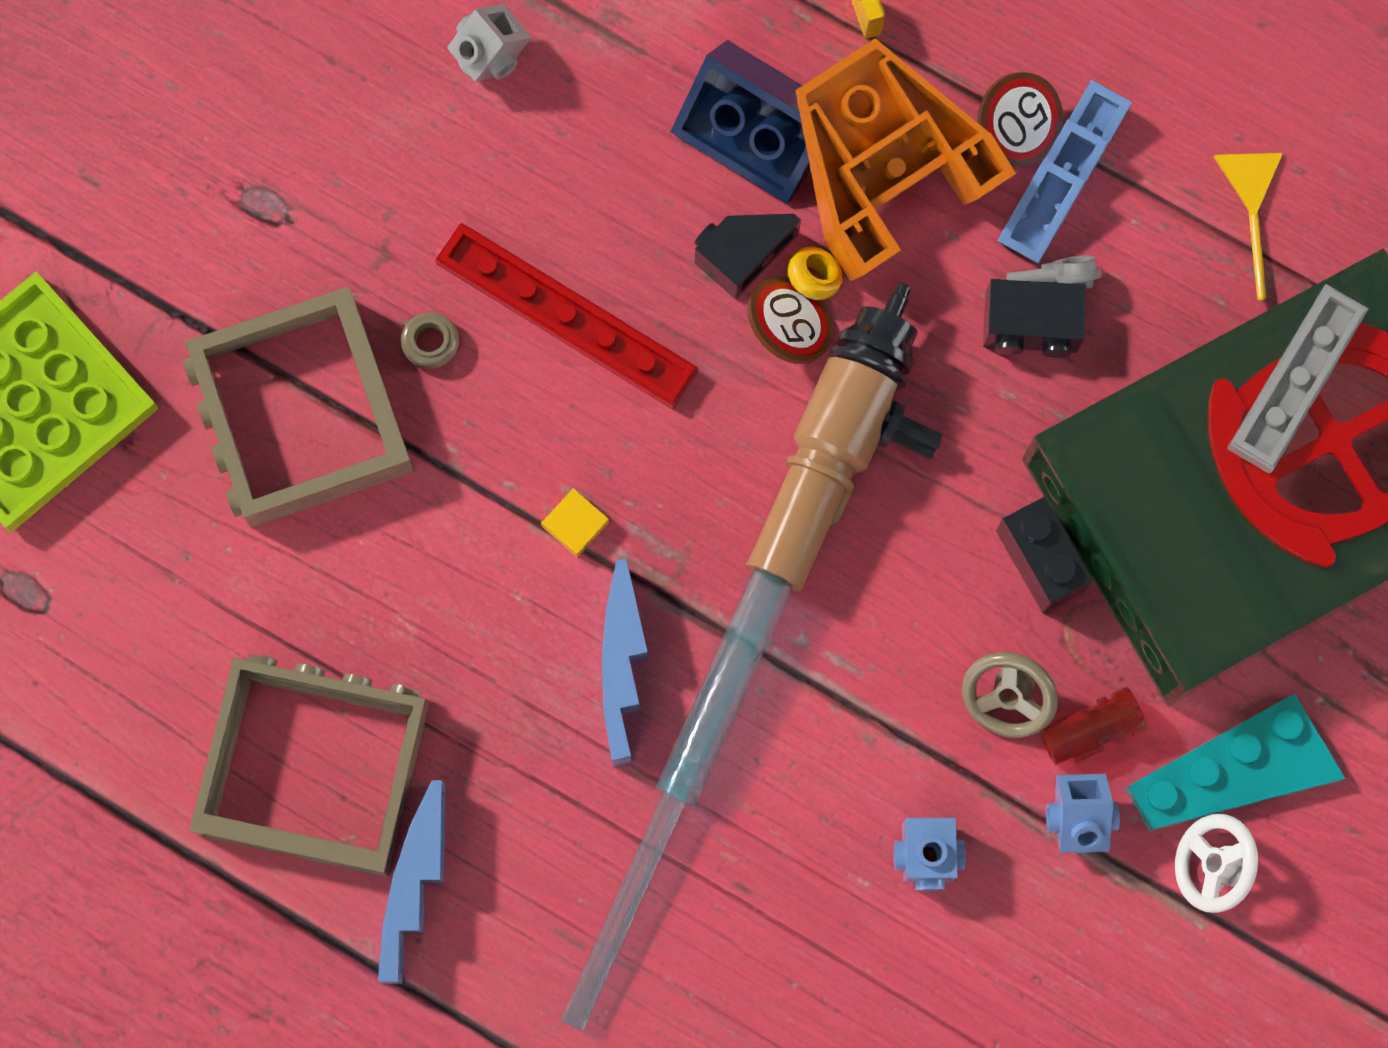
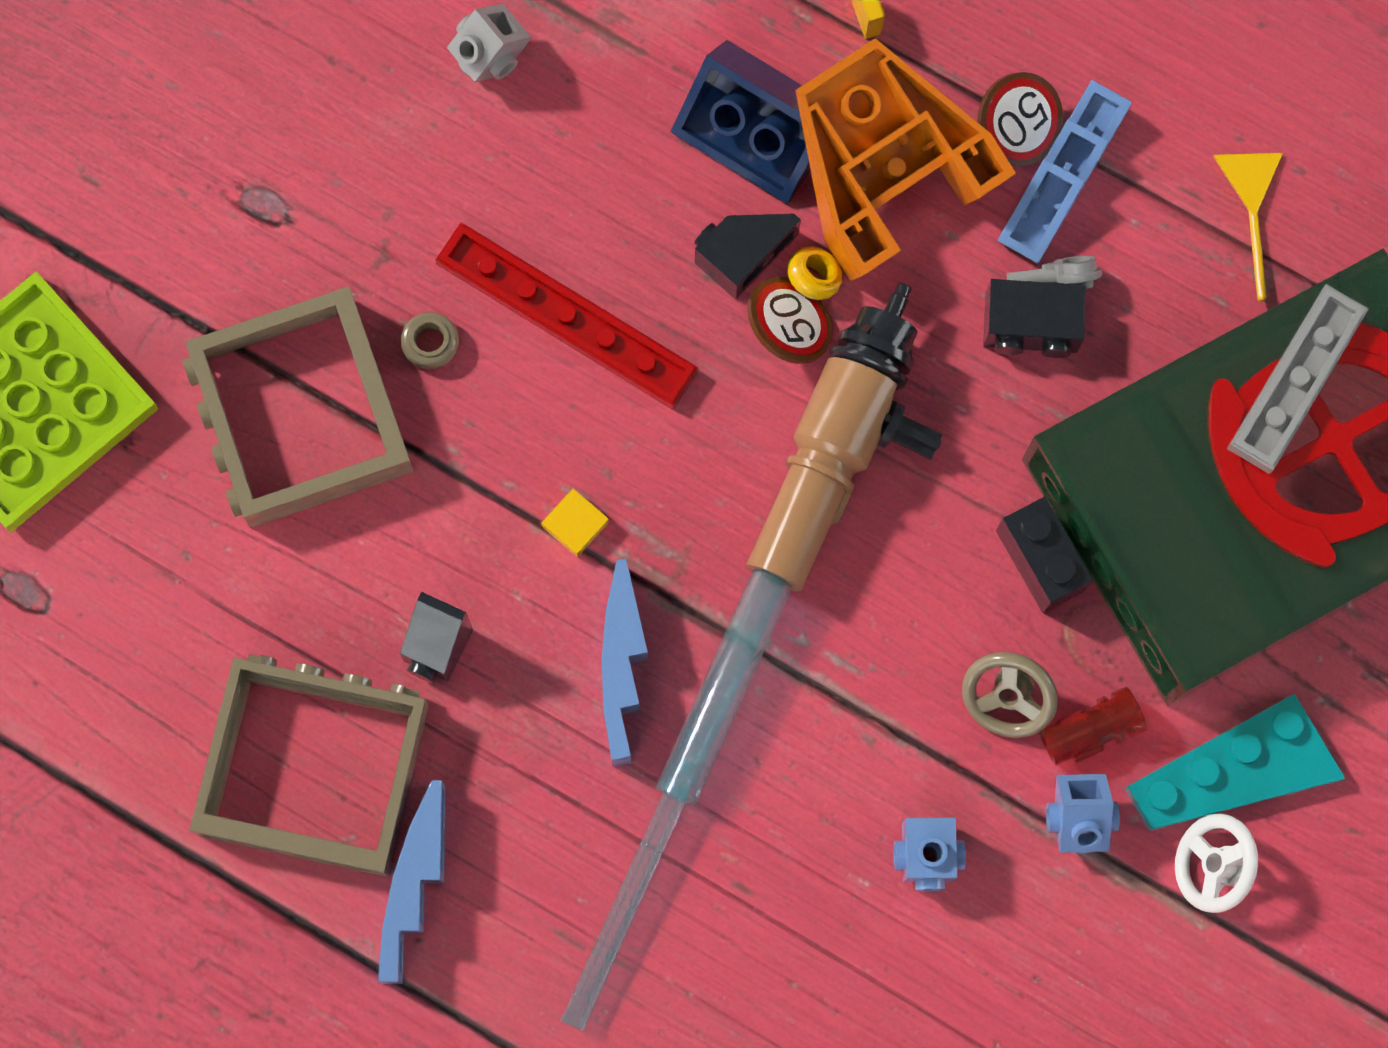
(435, 638): none -> slope

